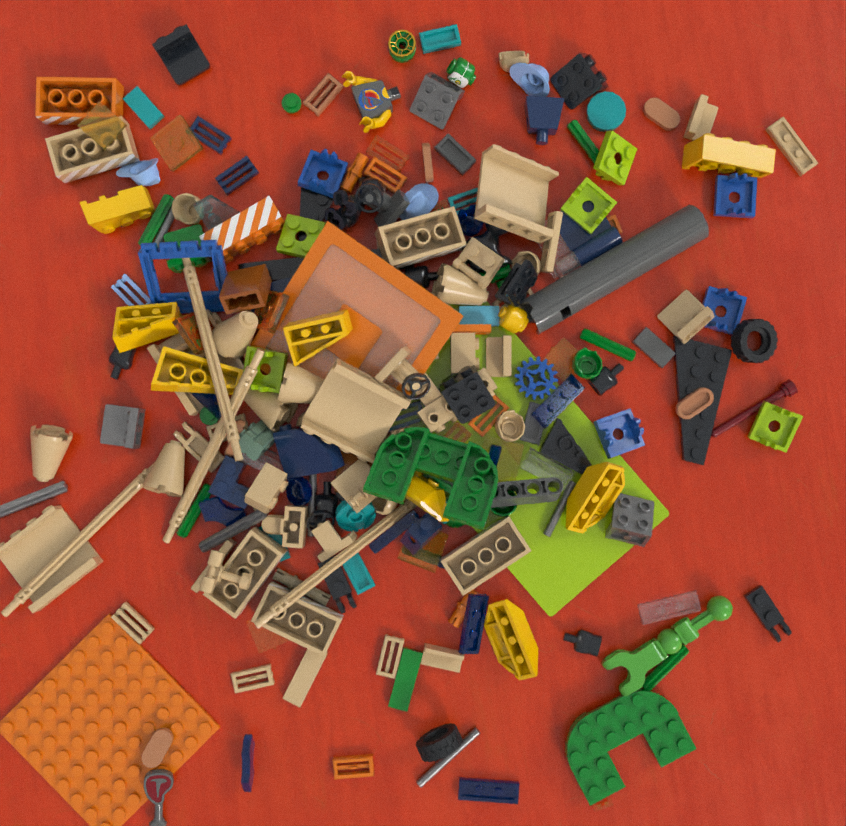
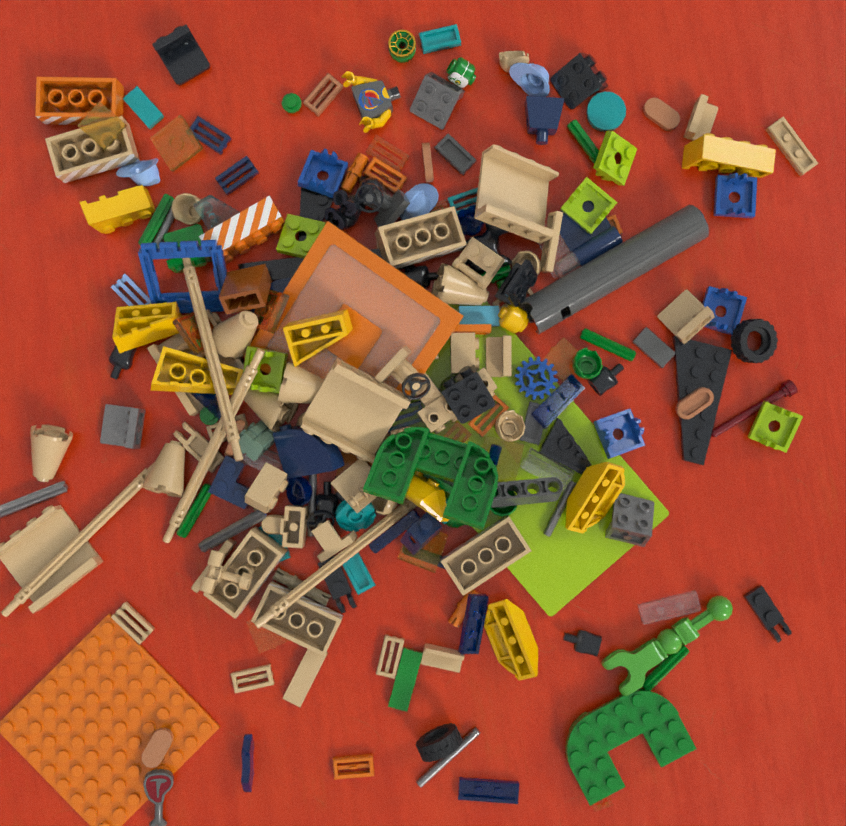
(215, 510): clear blue tile -> none

